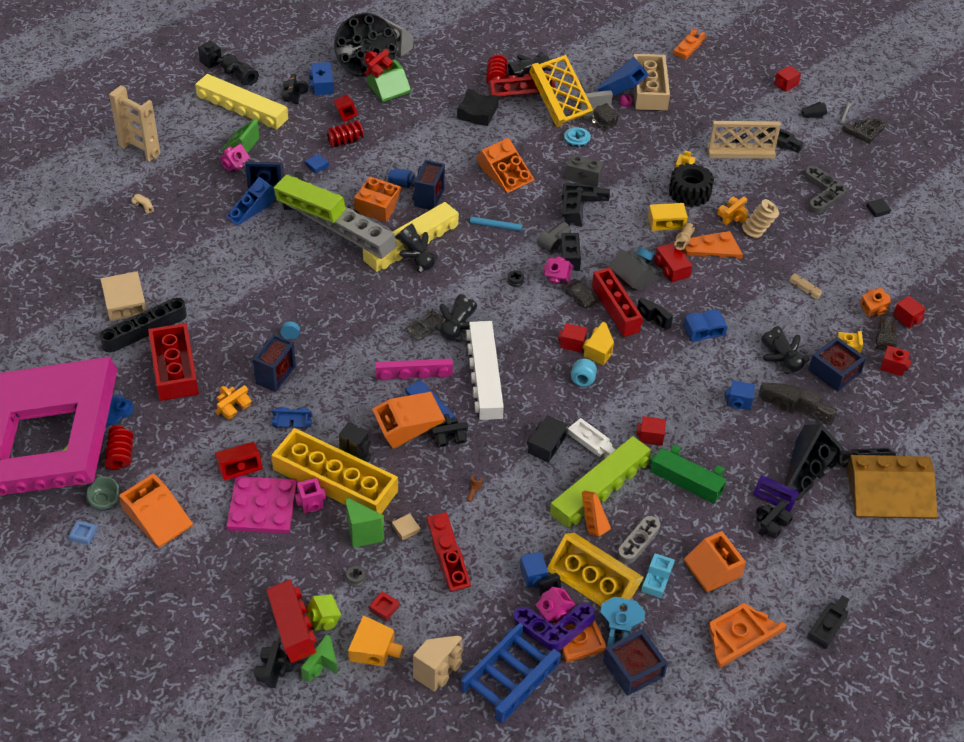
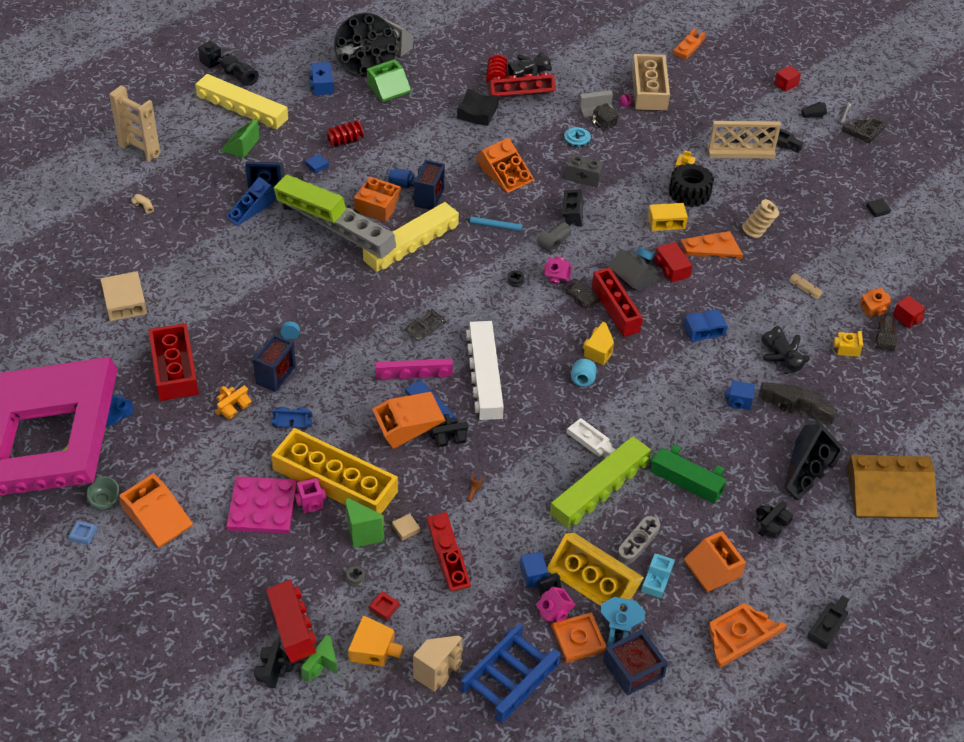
(118, 448): red piece -> none
(137, 327): black beam -> none
(234, 157): dark pink brick -> none
(238, 461): red brick -> none
(293, 89): black hips -> none
(323, 612): lime brick -> none
(345, 107): red brick -> none
(355, 441): black brick -> none
(375, 61): red hips -> none
(416, 247): black piece -> none
(456, 320): black piece -> none
(547, 438): black brick -> none
(548, 95): yellow fence -> none
(552, 631): dark purple beam -> none
(571, 249): black hinge -> none
(572, 337): red brick -> none
(589, 191): black hinge -> none
(594, 514): orange slope -> none
(624, 78): blue slope -> none
(651, 310): black slope -> none
(651, 430): red brick -> none
(683, 238): tan pin -> none
(735, 211): light orange hips -> none
(778, 486): dark purple tile -> none
(816, 176): dark grey beam -> none
(837, 363): dark blue piece -> none
(844, 456): black hinge -> none
(895, 361): red brick -> none

